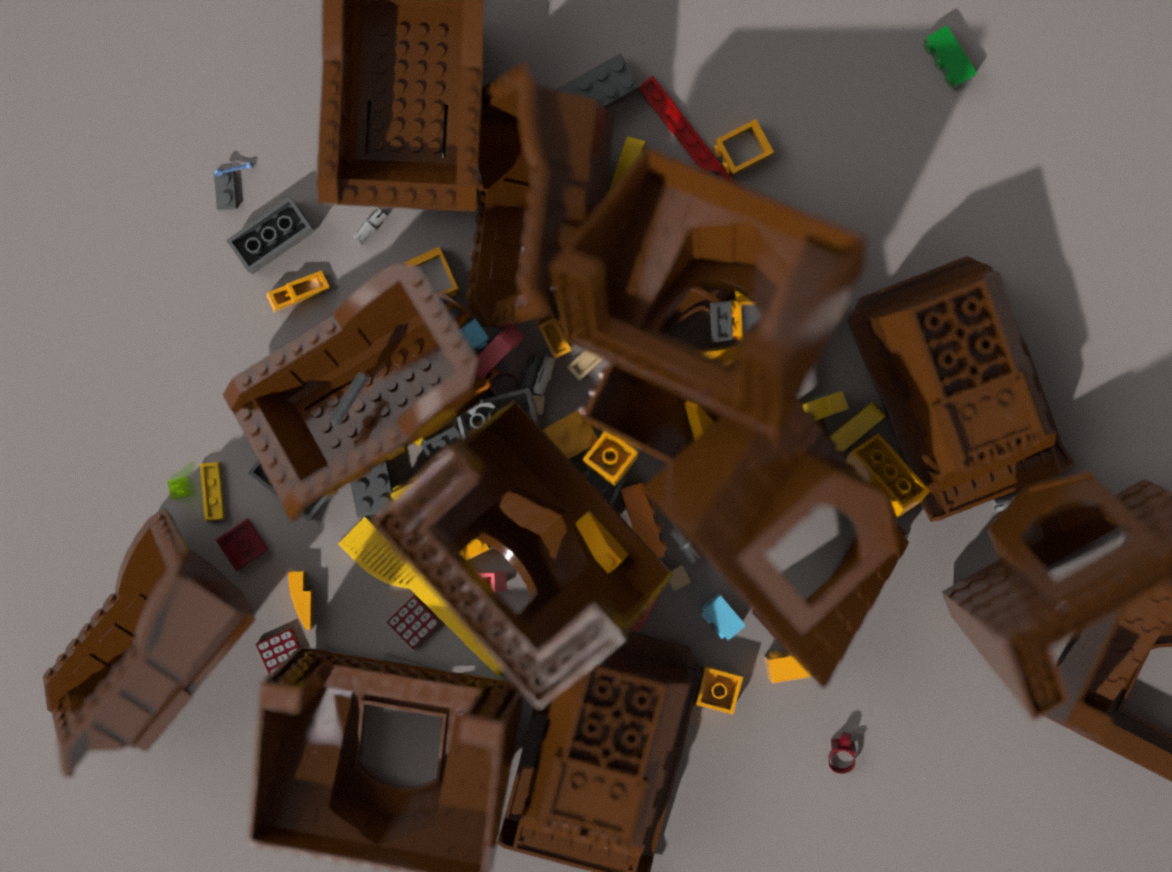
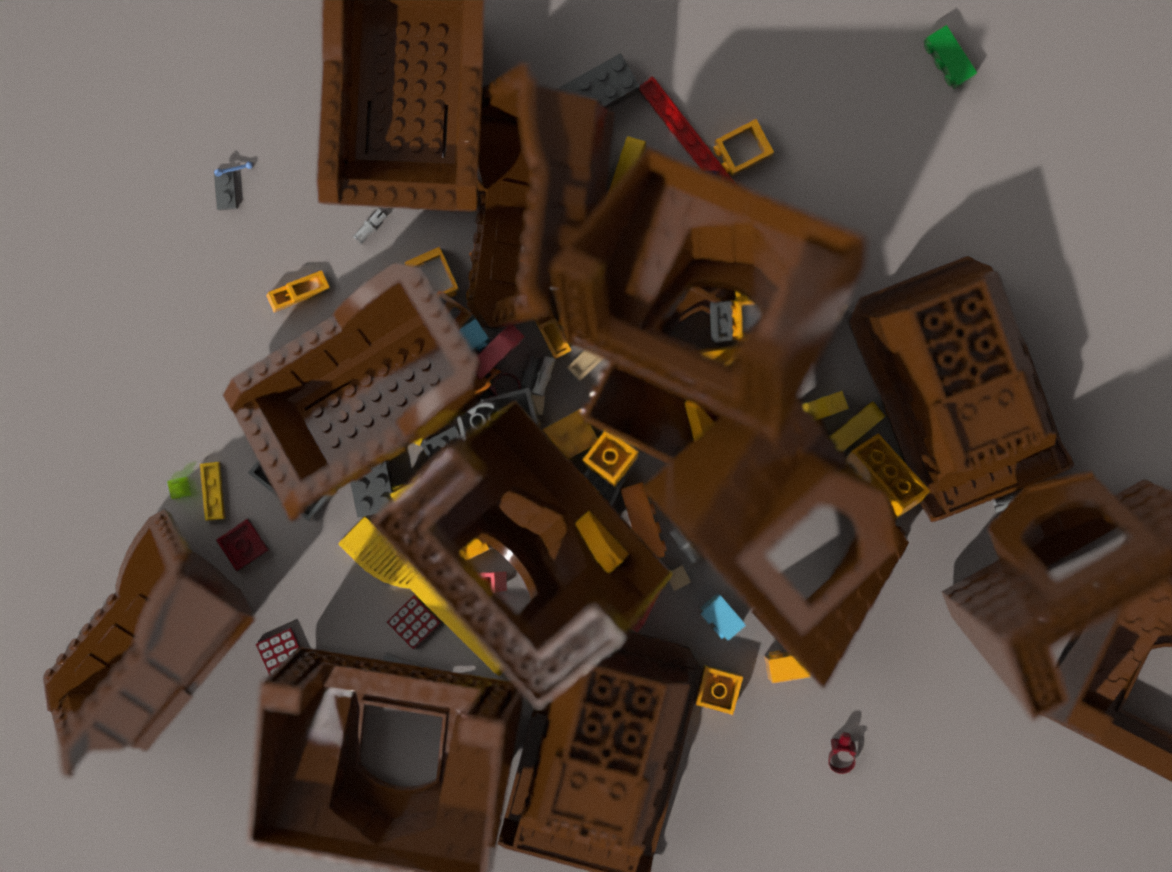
(270, 235): dark grey brick -> none
(302, 599): light orange slope -> none
(348, 399): dark grey axle -> none

